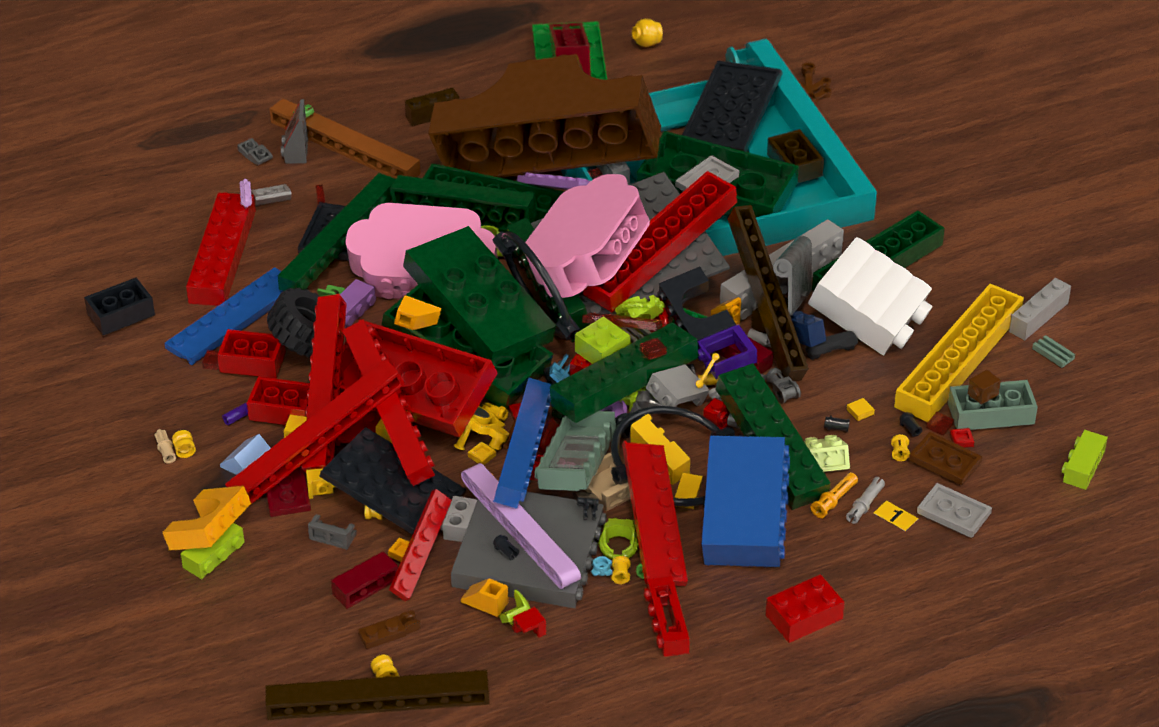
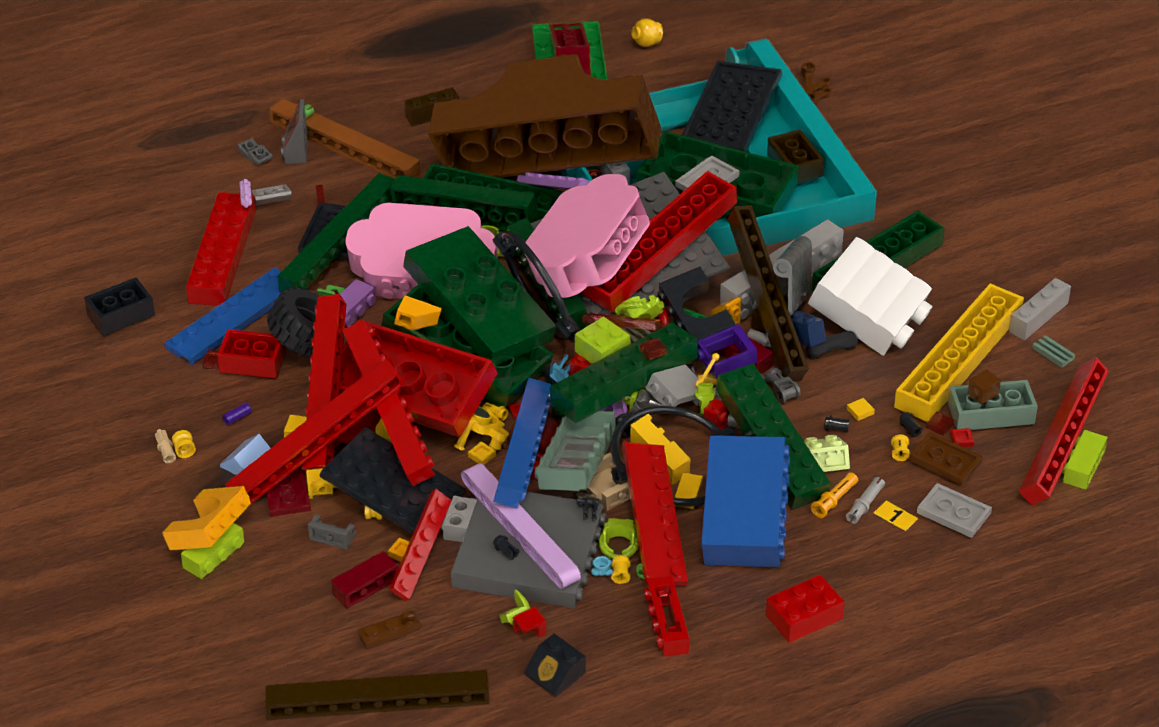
(276, 400): red brick -> none
(383, 666): yellow wheel -> none
(487, 596): light orange slope -> none
(555, 665): none -> black slope
(704, 394): none -> lime piece
(1063, 431): none -> red brick

